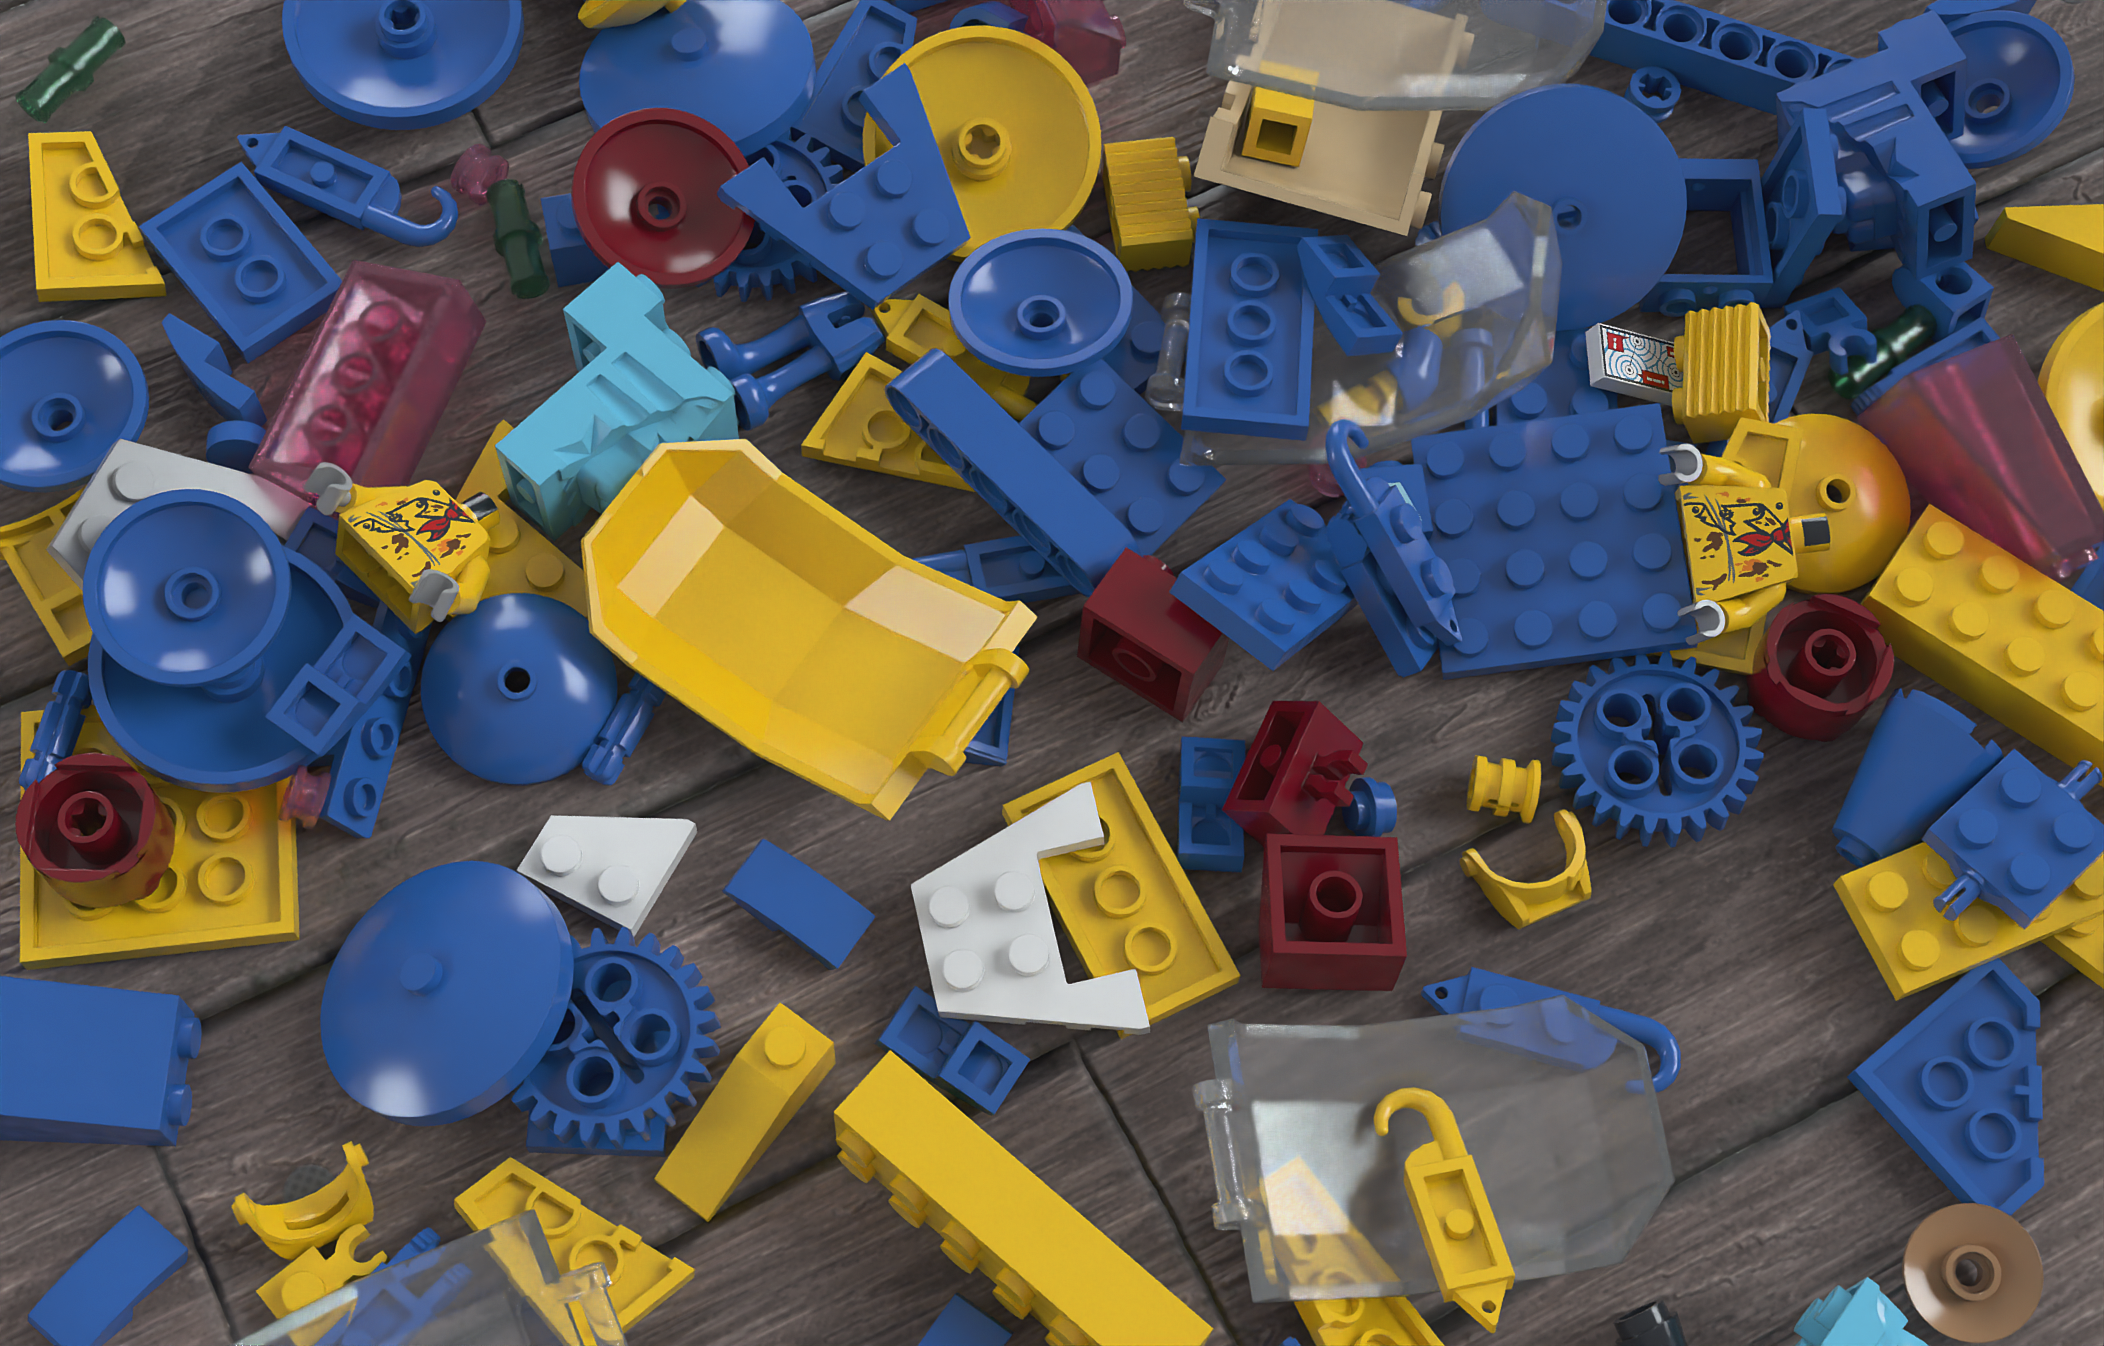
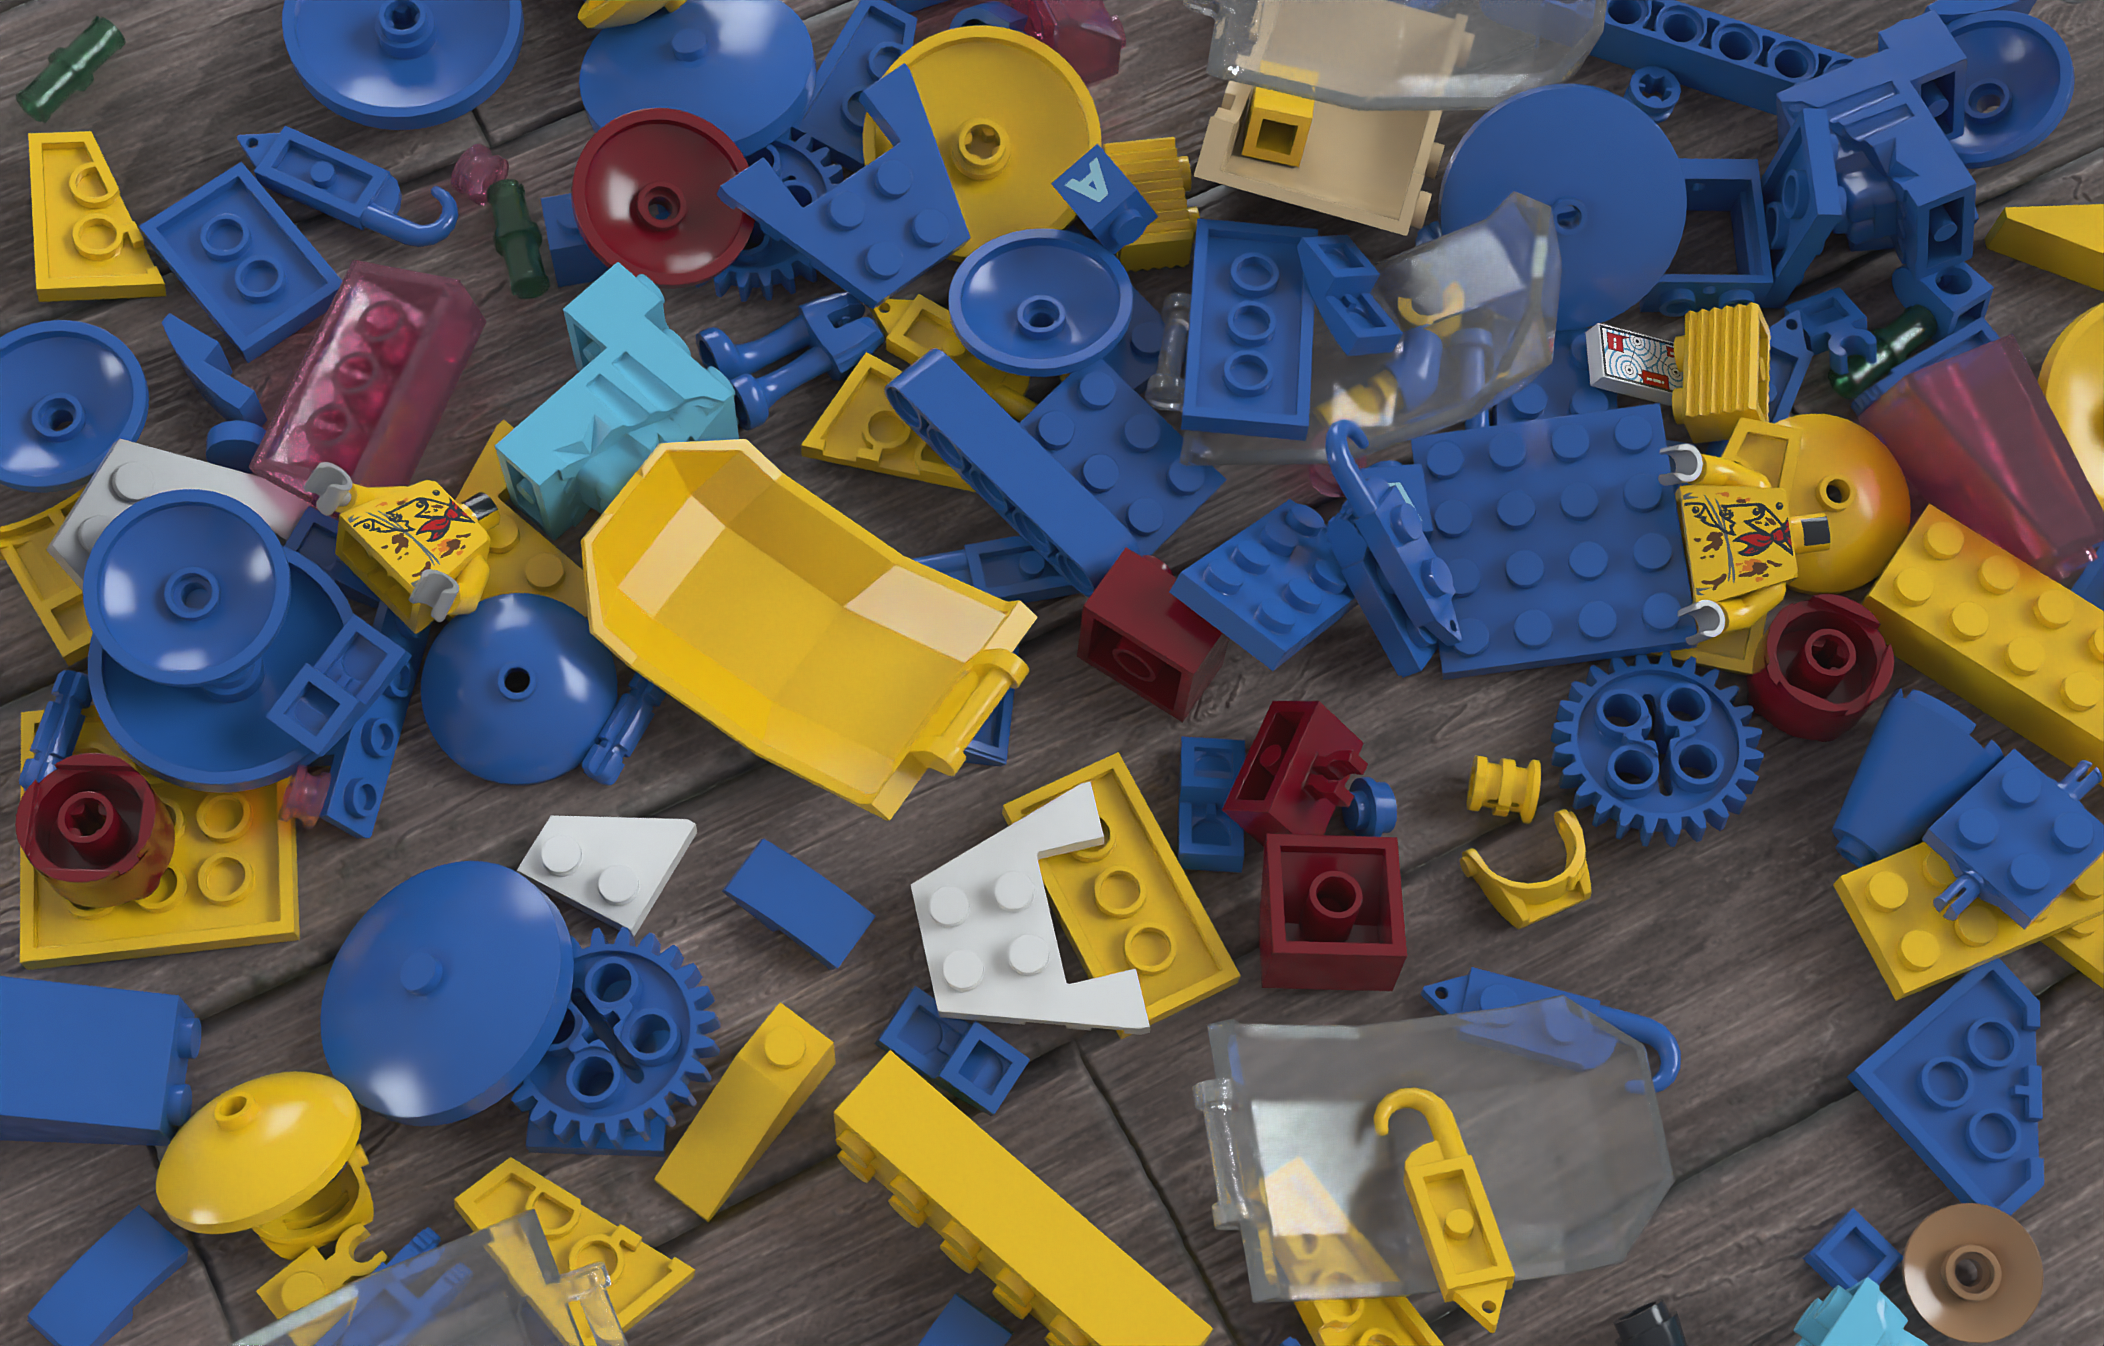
(257, 1152): none -> yellow dish
(1105, 200): none -> blue brick
(1852, 1253): none -> blue tile

